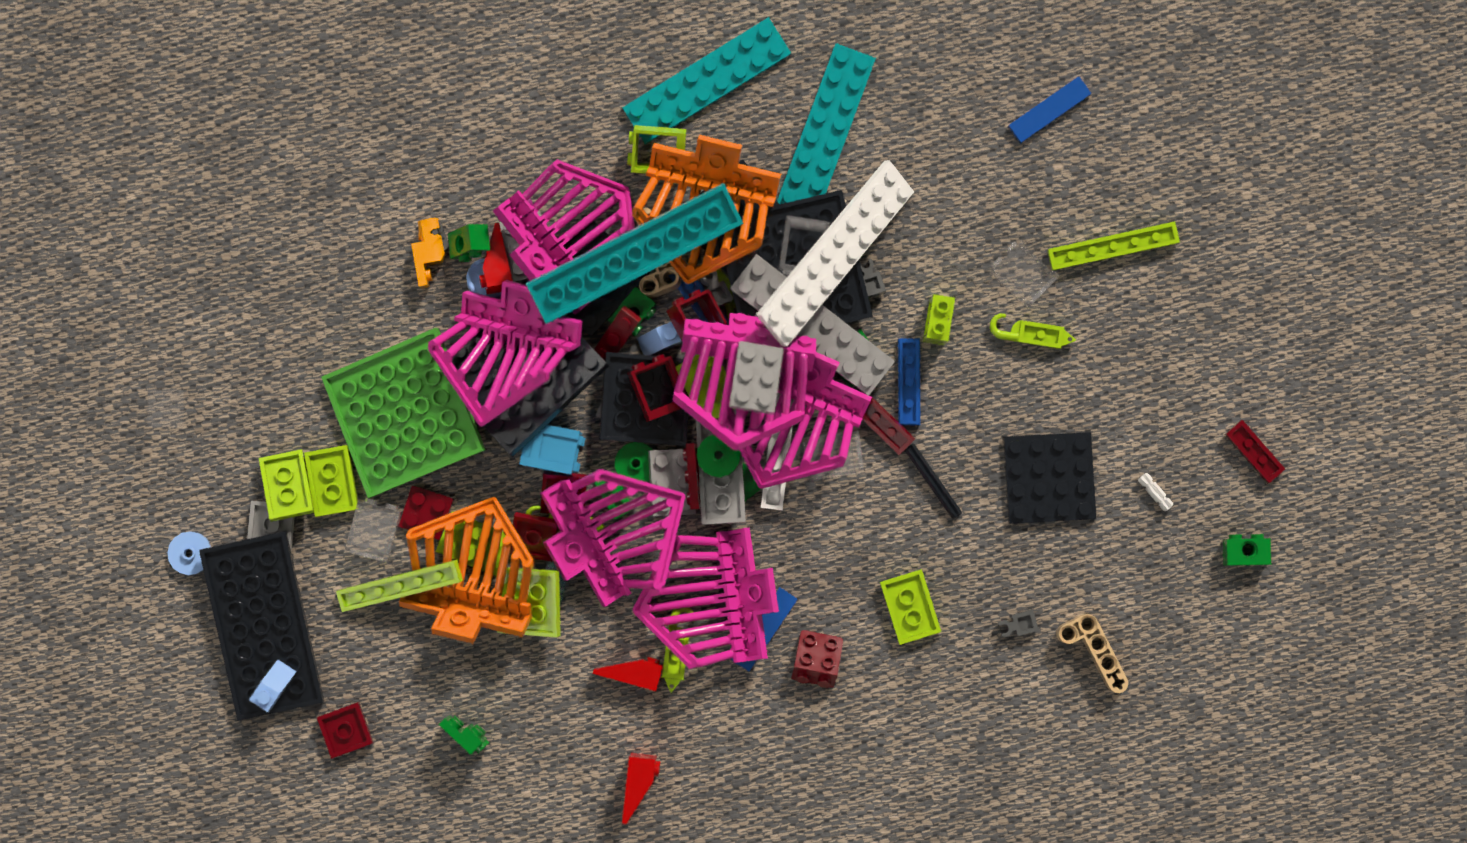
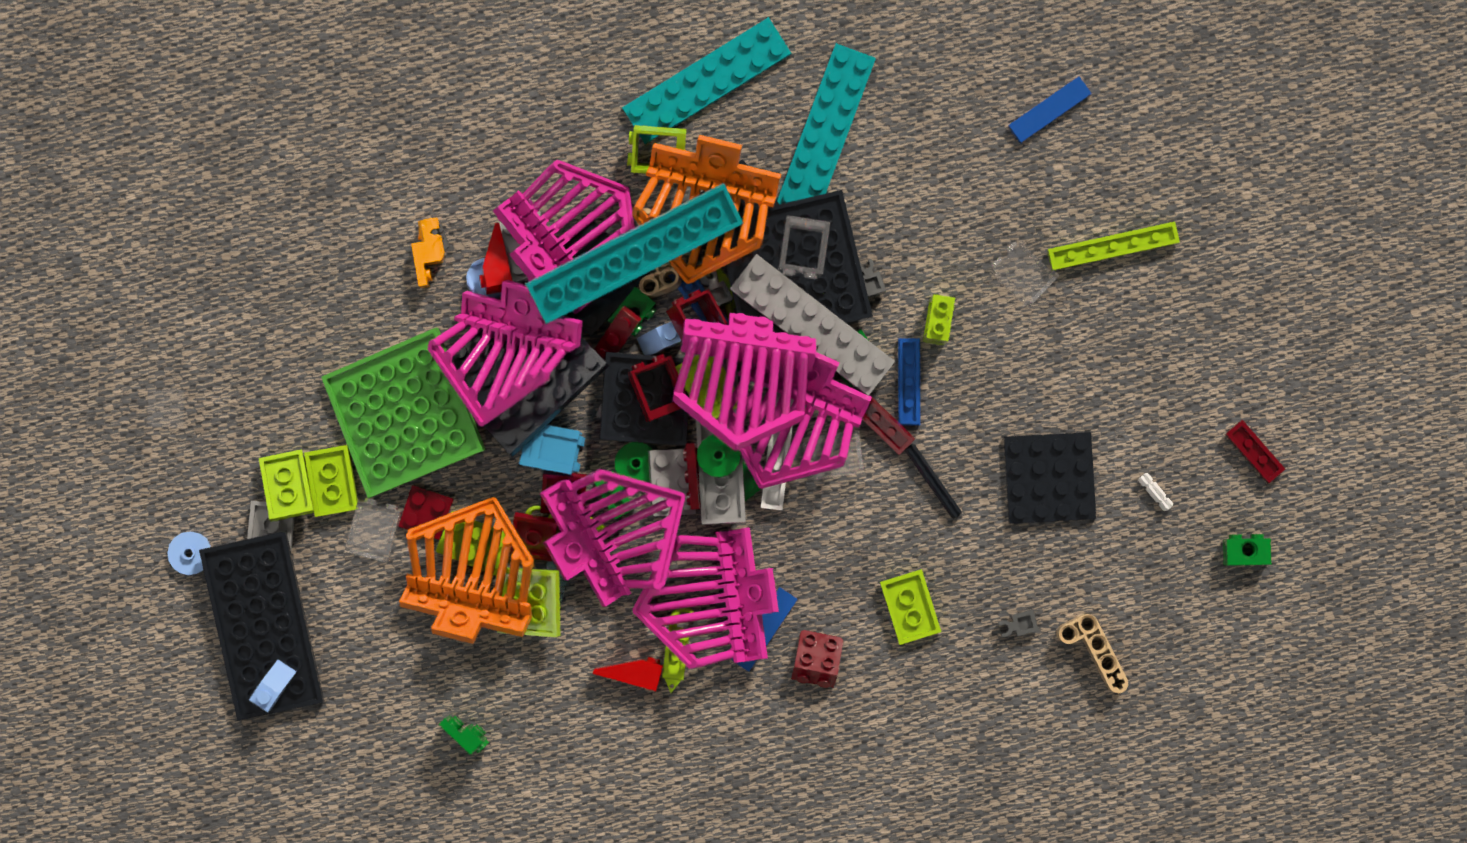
(345, 730): dark red plate -> none
(399, 585): lime plate -> none
(468, 242): green brick -> none
(640, 776): red slope -> none
(756, 378): light grey plate -> none
(835, 253): white plate -> none
(1032, 333): lime plate -> none

